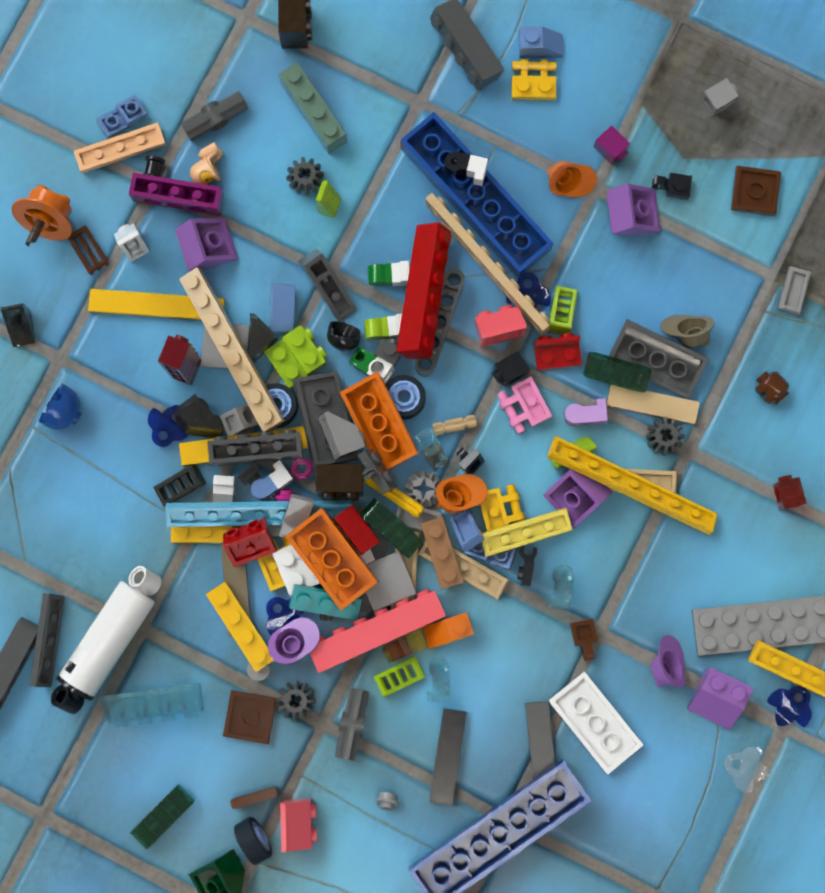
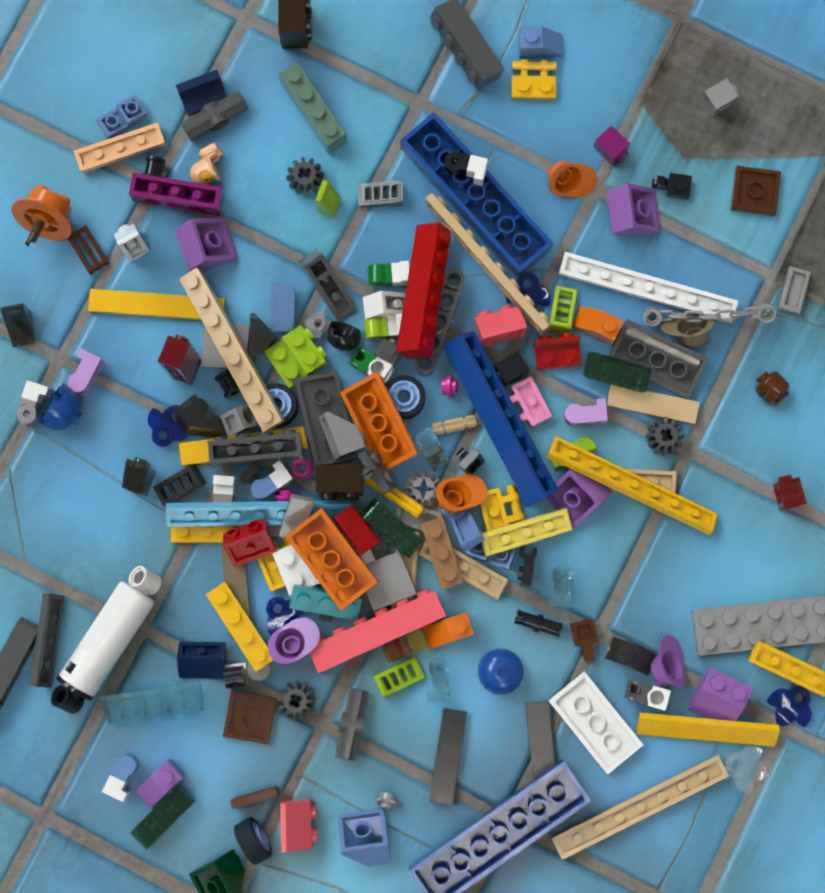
(31, 401): none -> leg
(86, 372): none -> lavender leg
(120, 776): none -> leg
(138, 476): none -> clear smoke slope
(160, 783): none -> medium lavender slope
(201, 91): none -> dark blue panel
(201, 659): none -> dark blue panel
(227, 383): none -> black bush
(236, 675): none -> black leg
(312, 324): none -> light grey plate
(364, 837): none -> medium blue slope
(380, 186): none -> slope
(383, 304): none -> white slope
(449, 386): none -> dark pink plate
(500, 418): none -> blue brick
(500, 671): none -> blue cylinder
(538, 623): none -> black pin
(597, 324): none -> orange slope
(630, 655): none -> clear smoke slope
(639, 807): none -> tan plate
(644, 286): none -> white plate
(647, 695): none -> leg
(655, 321): none -> light grey piece
(707, 729): none -> yellow tile

